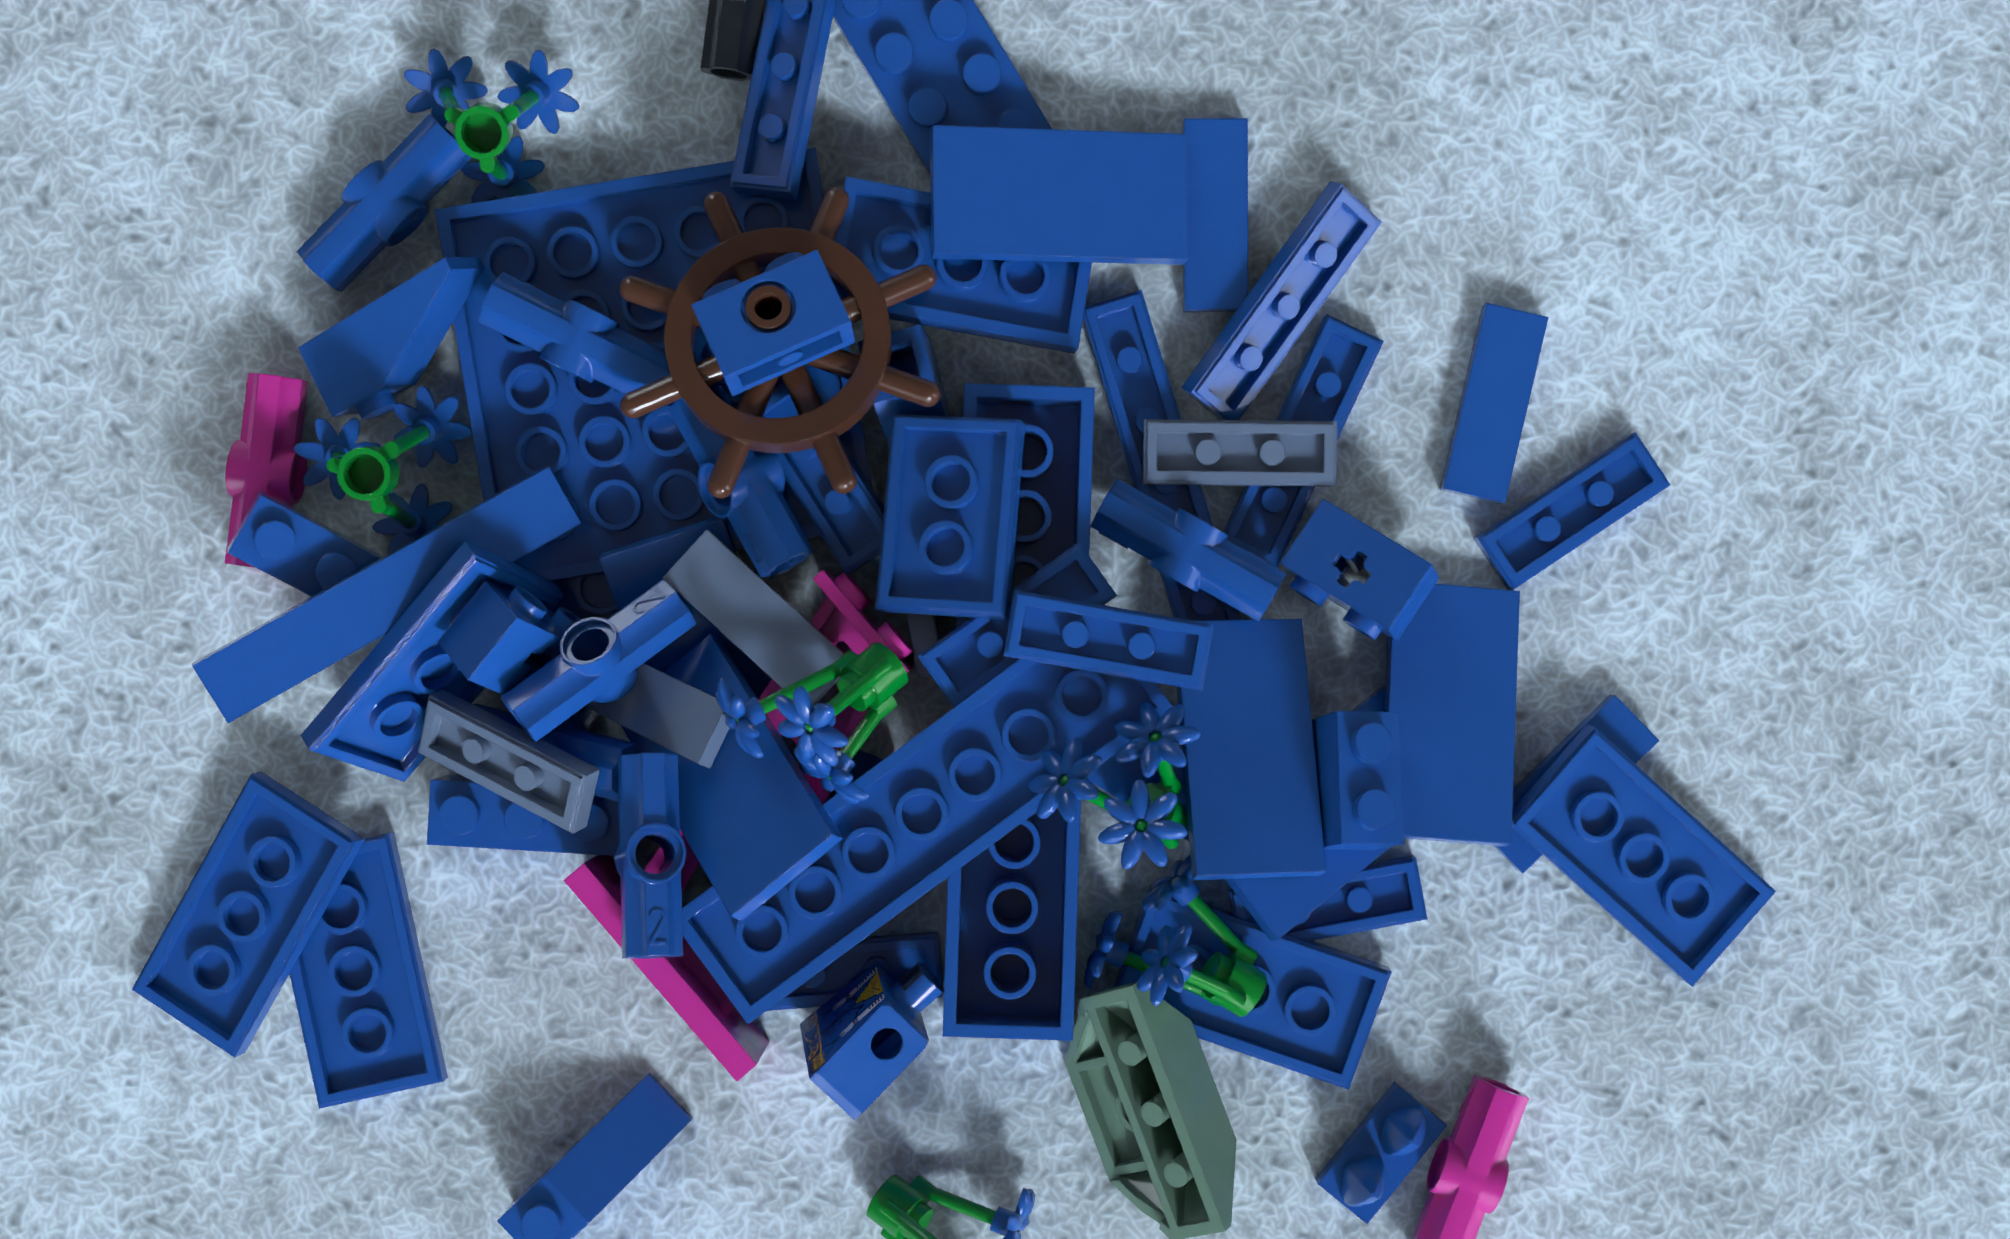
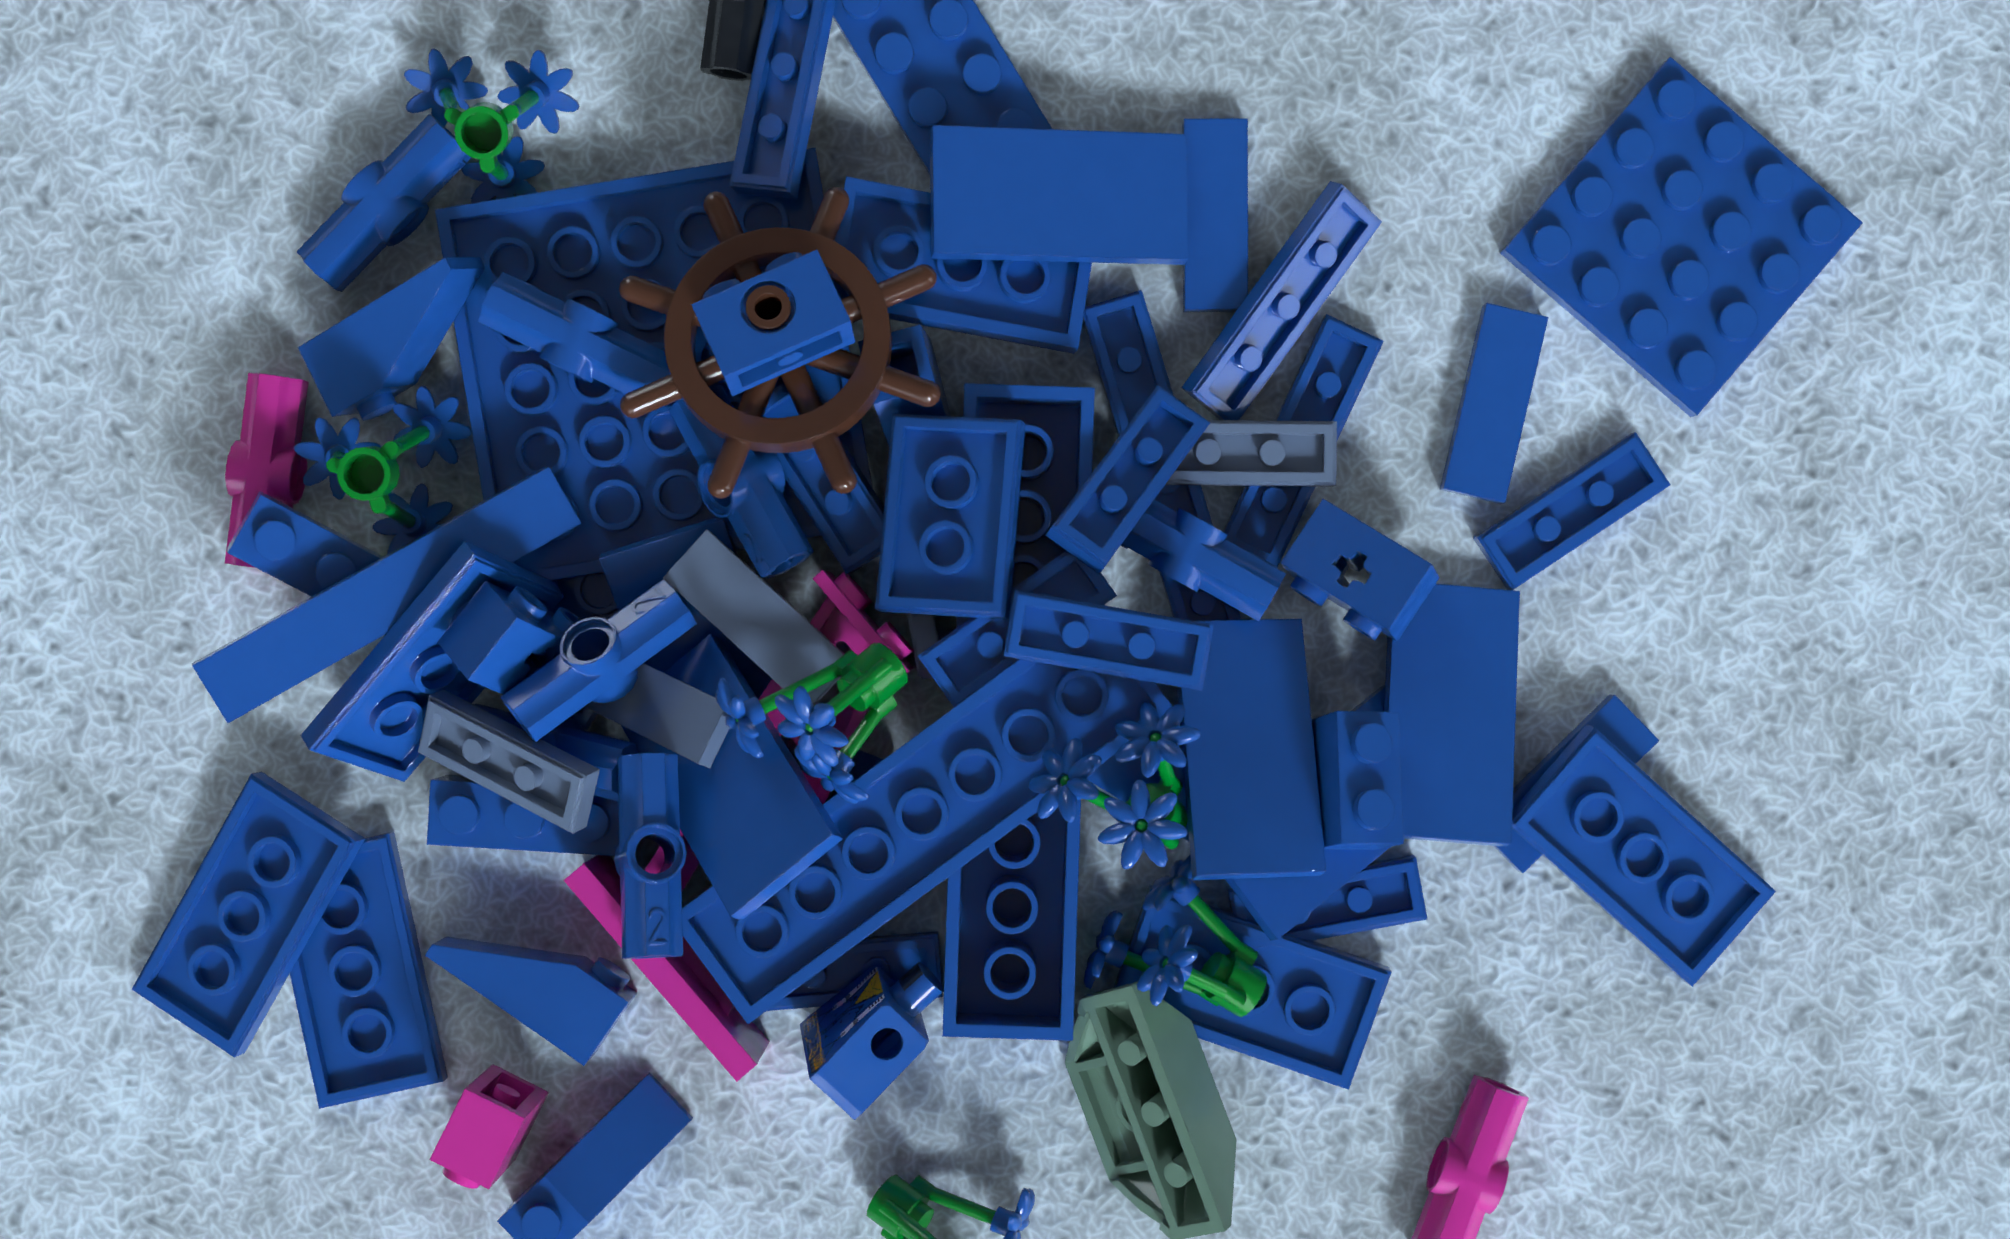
(488, 1128): none -> dark pink brick
(550, 992): none -> blue slope
(1127, 479): none -> blue tile
(1380, 1152): blue tile -> none
(1681, 237): none -> blue plate

